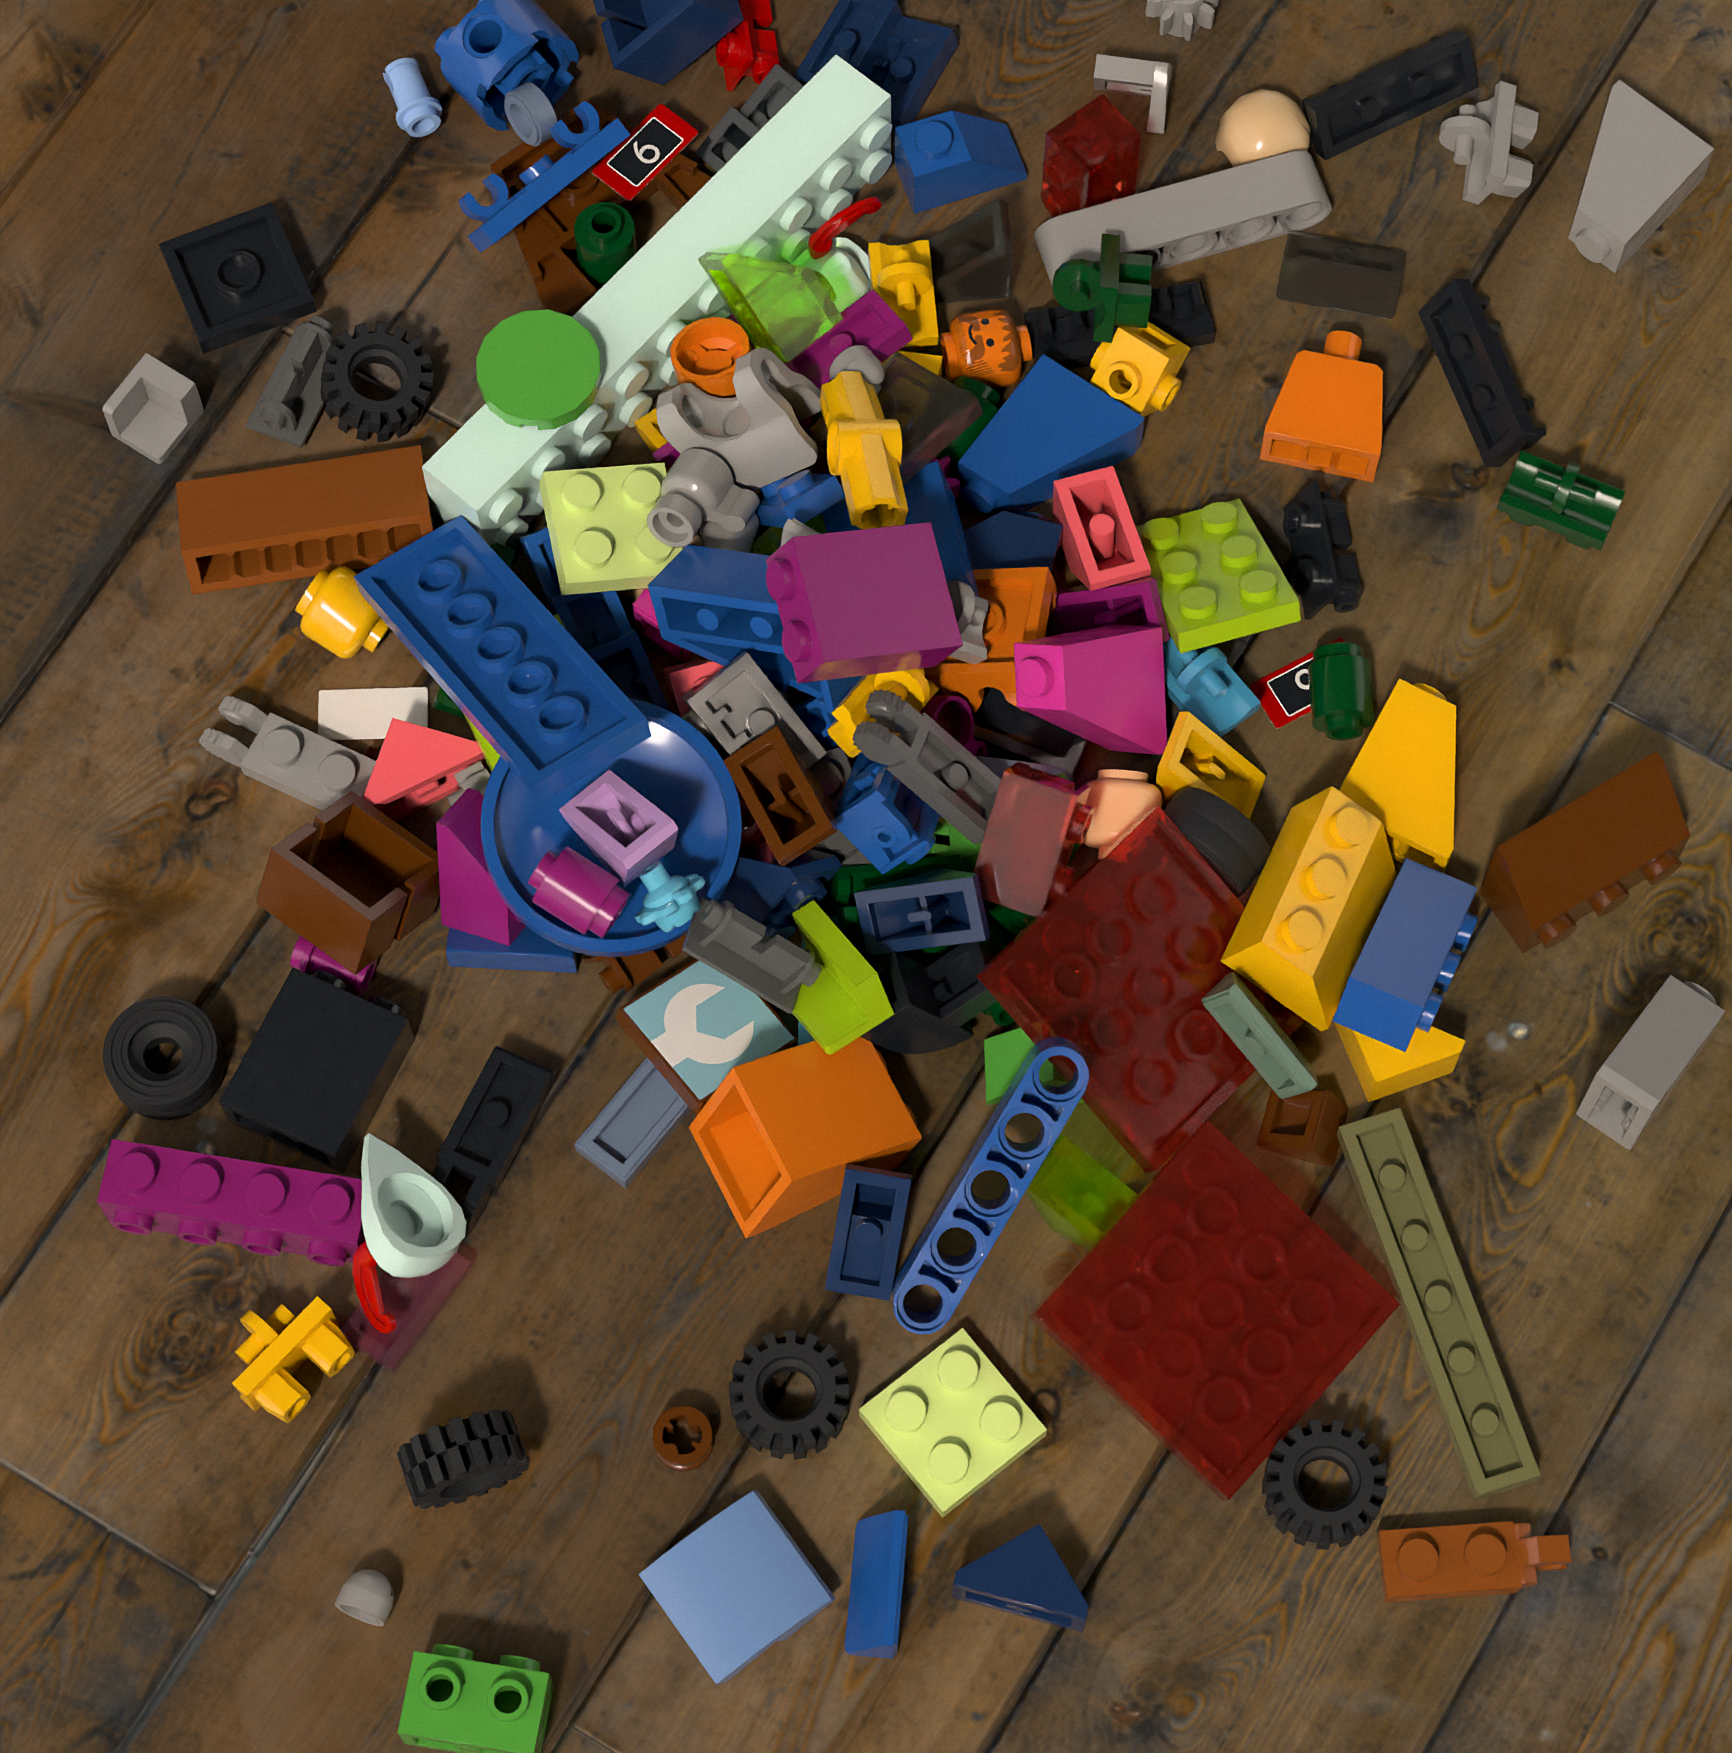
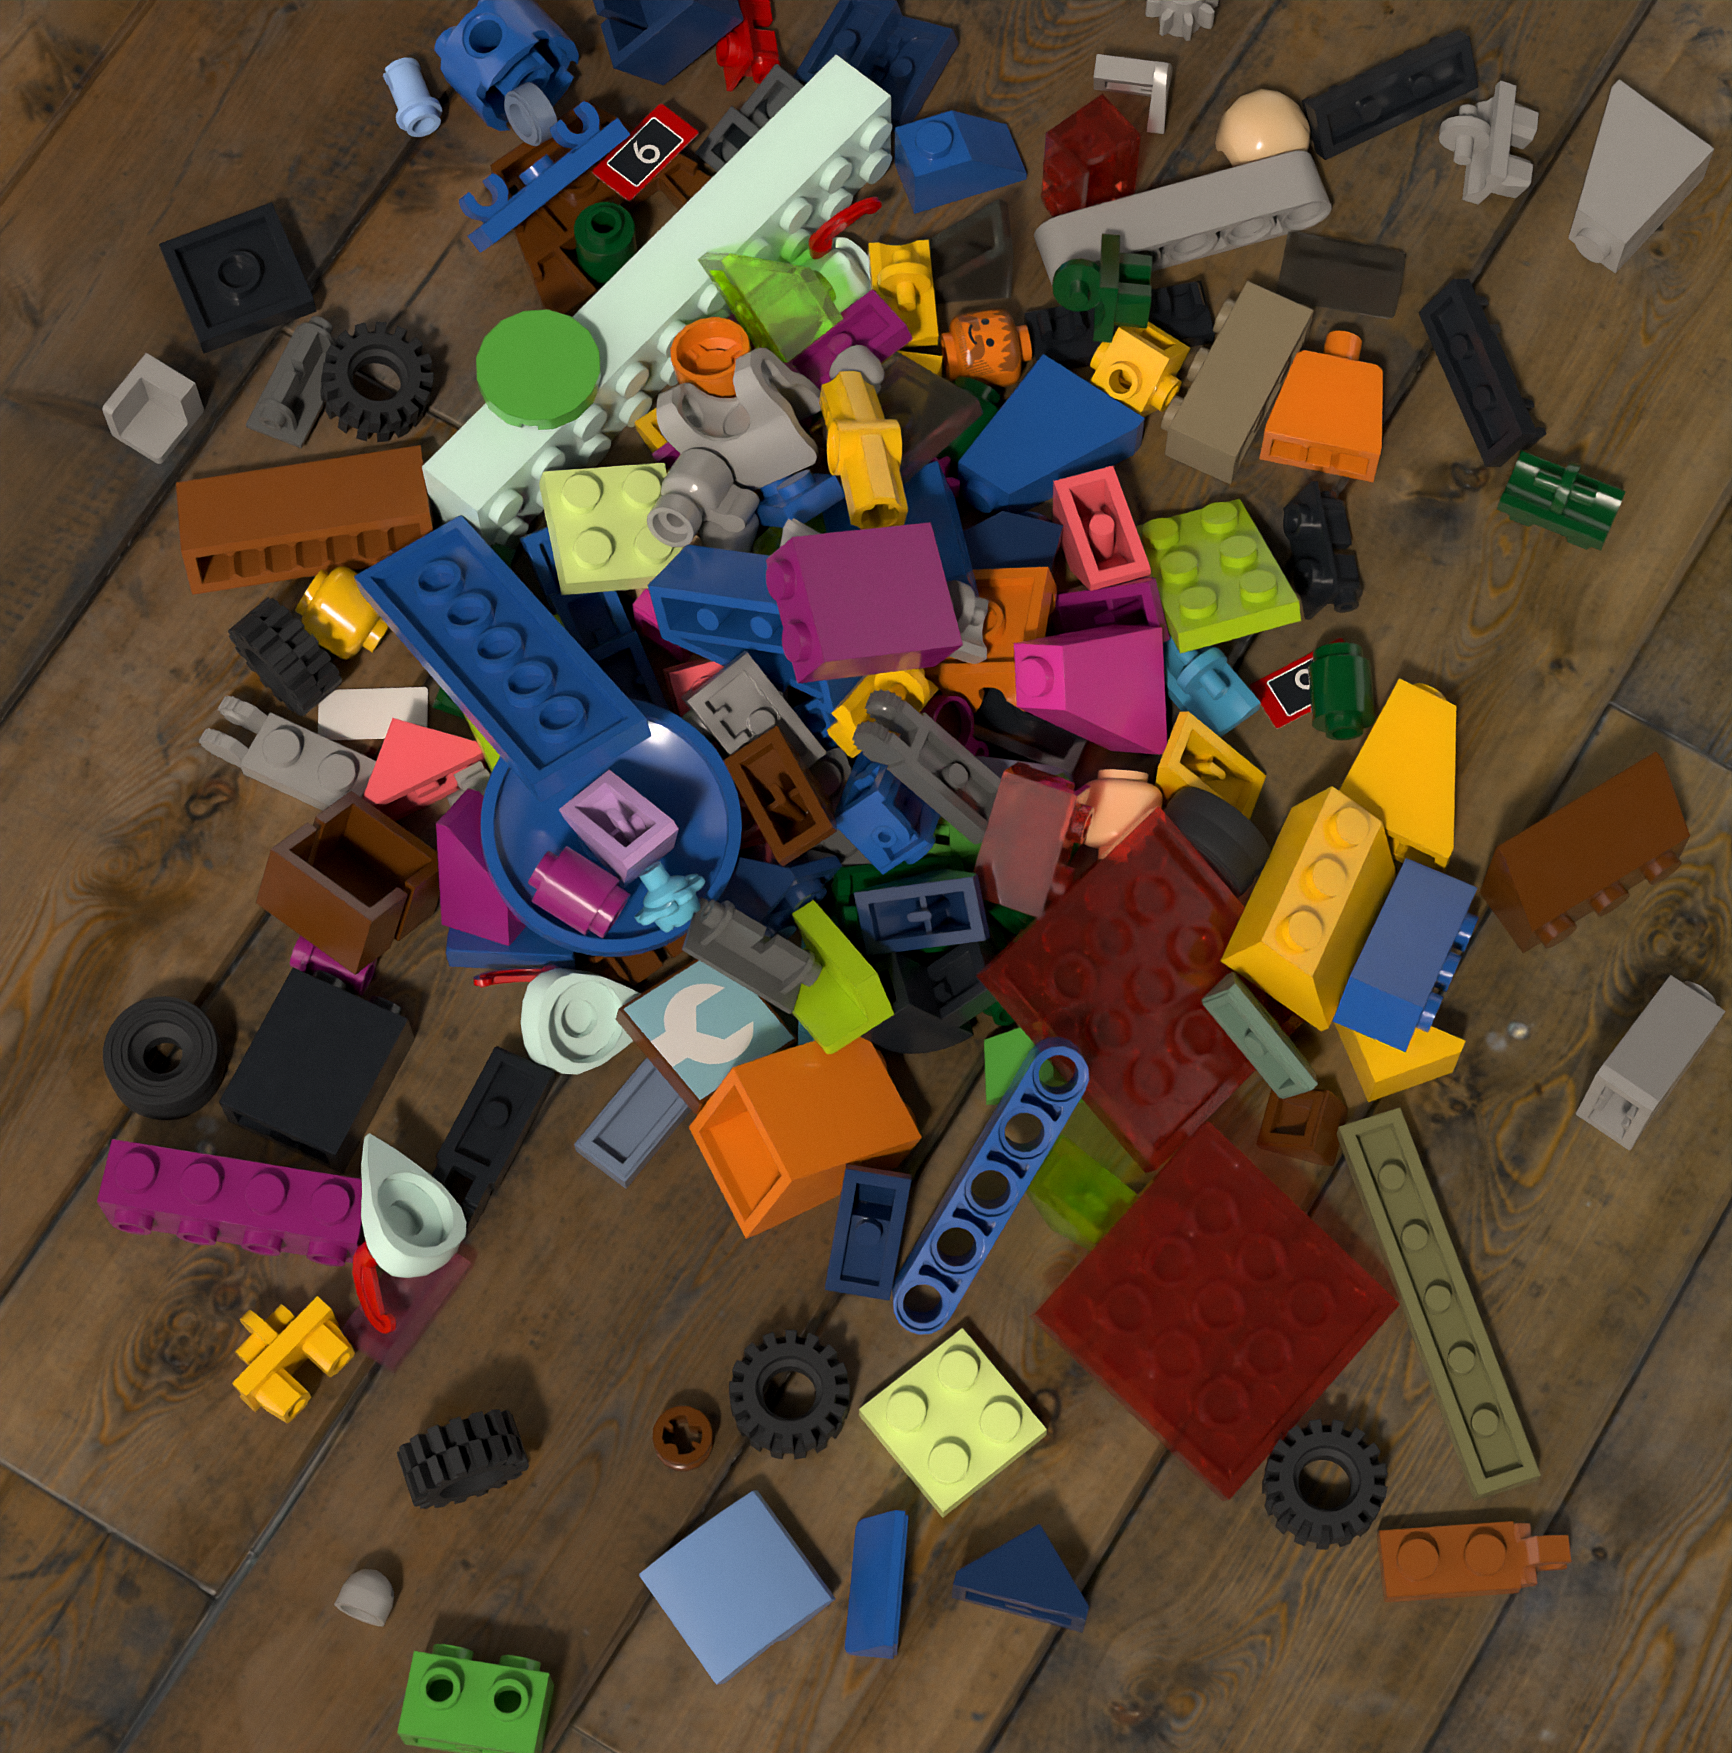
(285, 656): none -> black tyre
(567, 1015): none -> light aqua piece
(1235, 381): none -> dark tan brick

